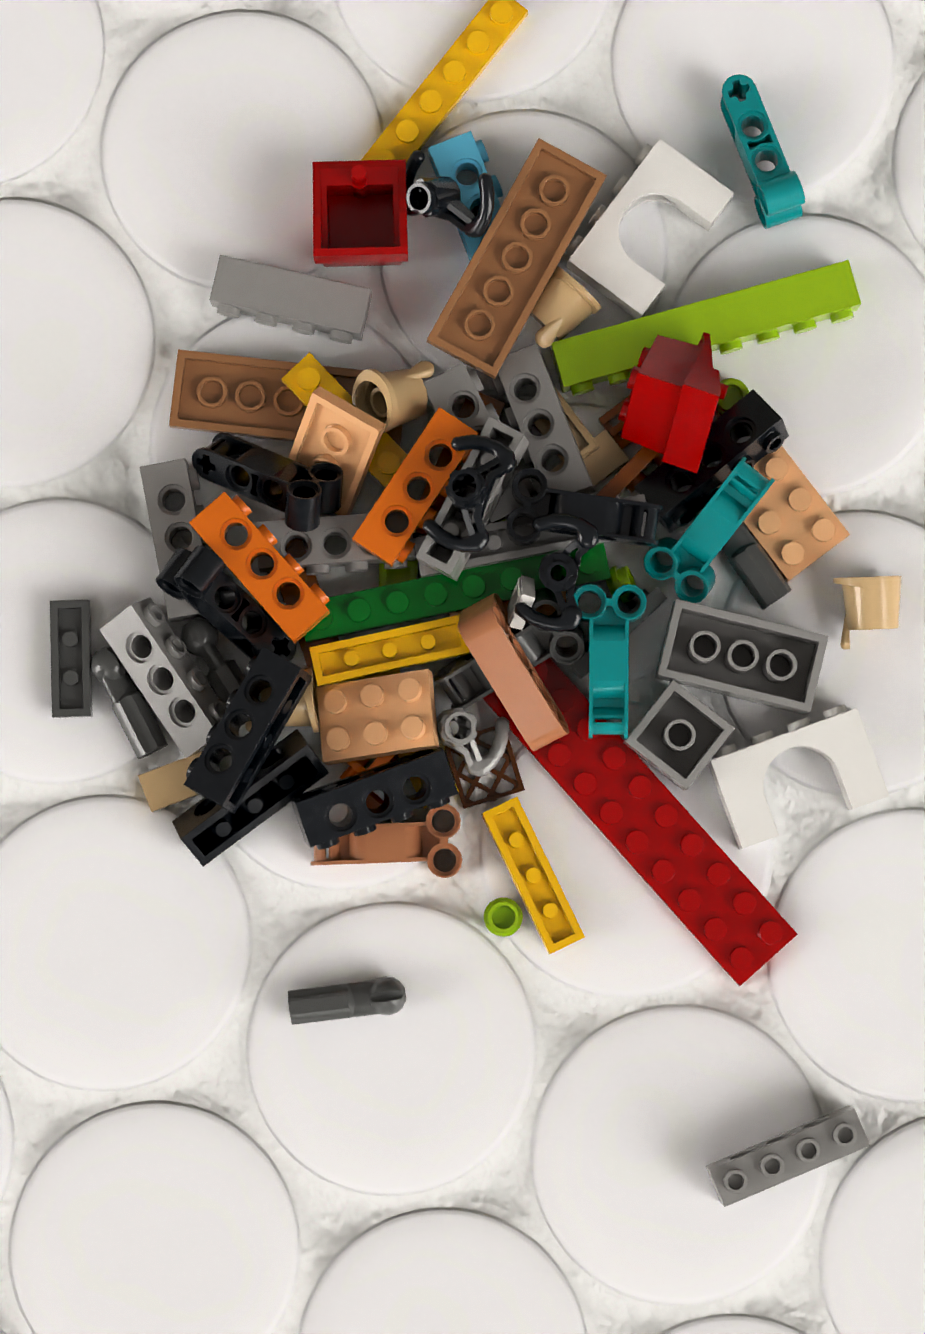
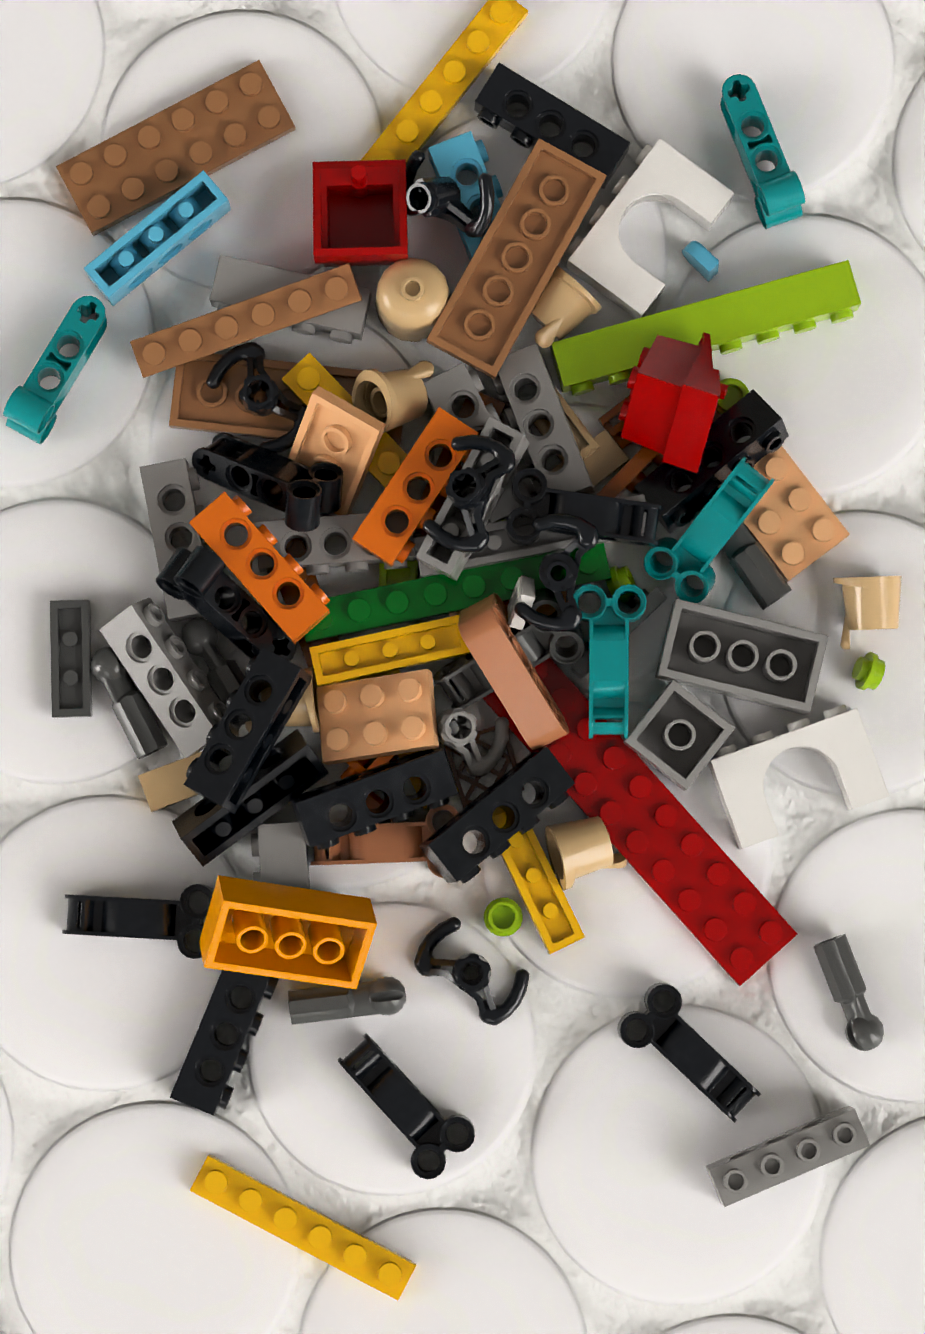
(32, 408): none -> teal piece
(137, 917): none -> black piece
(158, 238): none -> medium azure brick
(175, 146): none -> medium nougat plate
(191, 1085): none -> black brick
(246, 320): none -> medium nougat plate
(254, 356): none -> black piece
(281, 855): none -> light grey brick
(287, 932): none -> light orange brick
(303, 1227): none -> yellow plate
(405, 1105): none -> black piece
(411, 298): none -> tan cylinder
(446, 845): none -> black brick
(488, 1011): none -> black piece
(509, 87): none -> black brick
(580, 849): none -> tan hat
(690, 1053): none -> black piece
(701, 259): none -> medium azure tile
(847, 987): none -> dark grey piece
(868, 671): none -> lime plate

